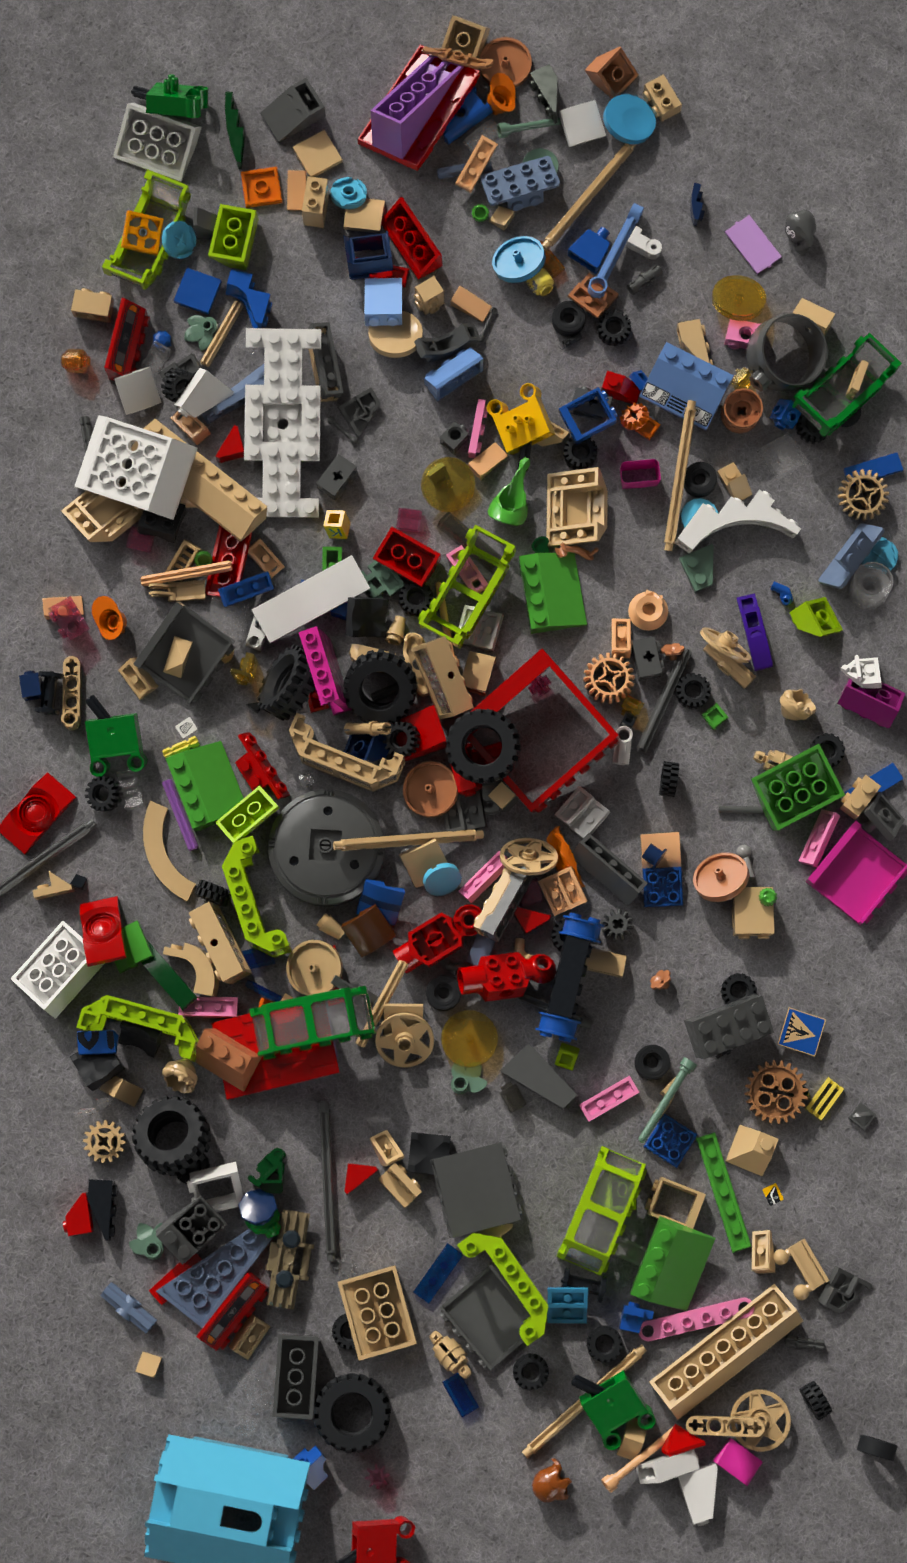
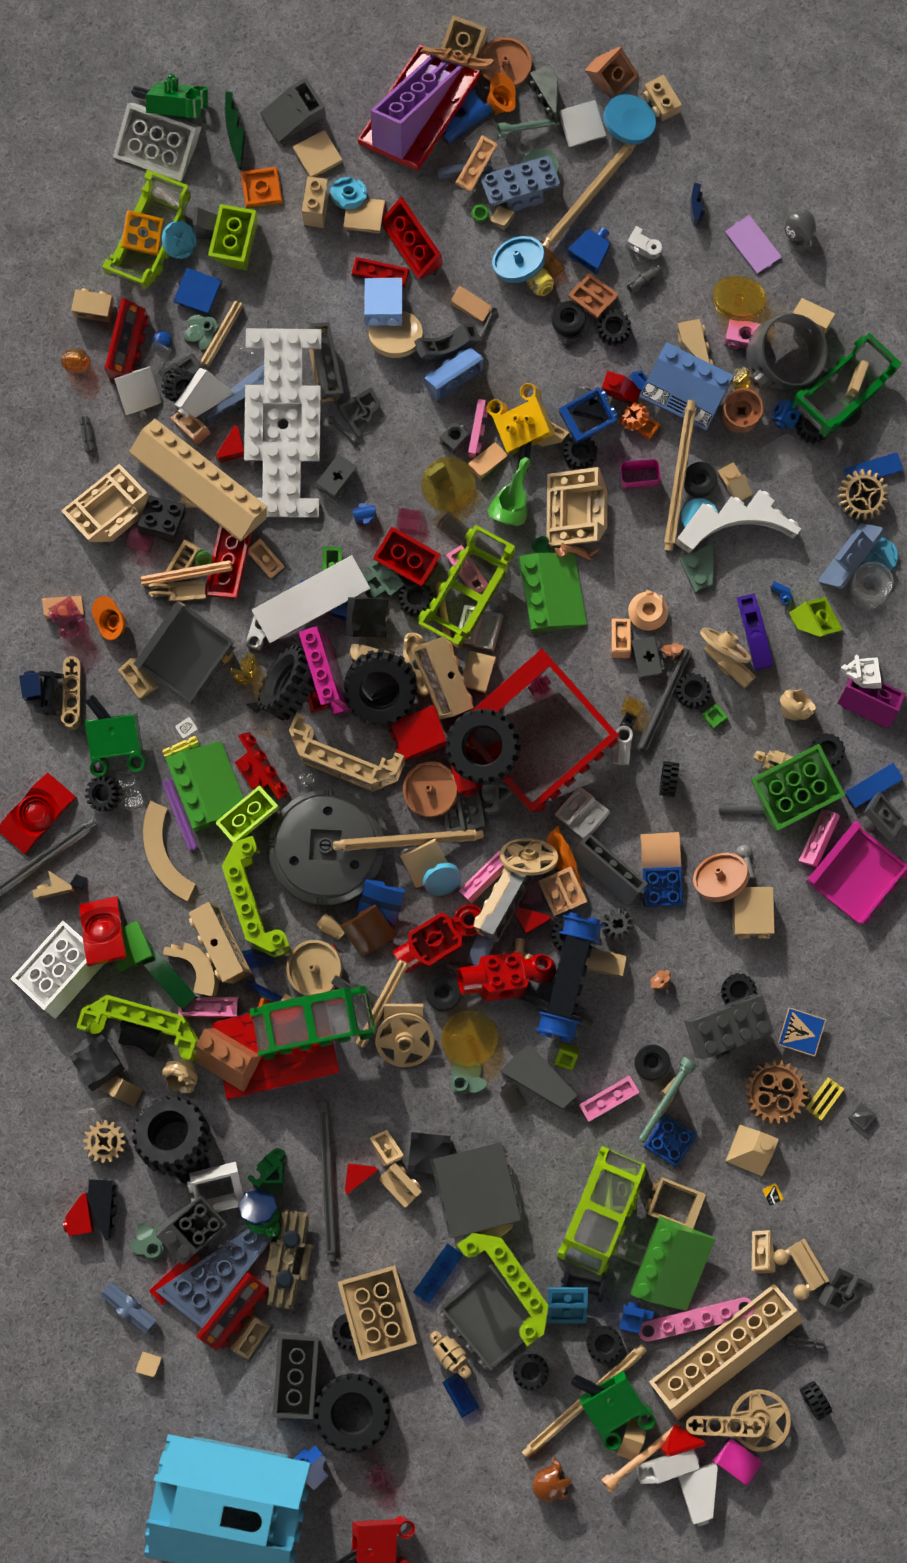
(97, 1042): blue slope -> none
(156, 472): white slope -> none
(178, 656): tan slope -> none
(213, 893): black tyre -> none
(246, 589): blue tile -> none
(256, 302): blue arch -> none
(296, 189): light nougat slope -> none
(337, 524): yellow brick -> none
(363, 267): dark blue piece -> none
(365, 514): none -> blue piece
(366, 747): dark blue slope -> none
(372, 728): tan pin -> none
(395, 634): tan cone -> none
(412, 739): black tyre -> none
(429, 296): tan brick -> none
(501, 795): tan tile -> none
(604, 662): light nougat gear -> none
(615, 252): medium blue piece -> none
(653, 855): dark blue piece -> none
(723, 1192): bright green tile -> none
(767, 896): bright green piece -> none
(860, 797): tan brick -> none
(877, 1447): black tyre -> none

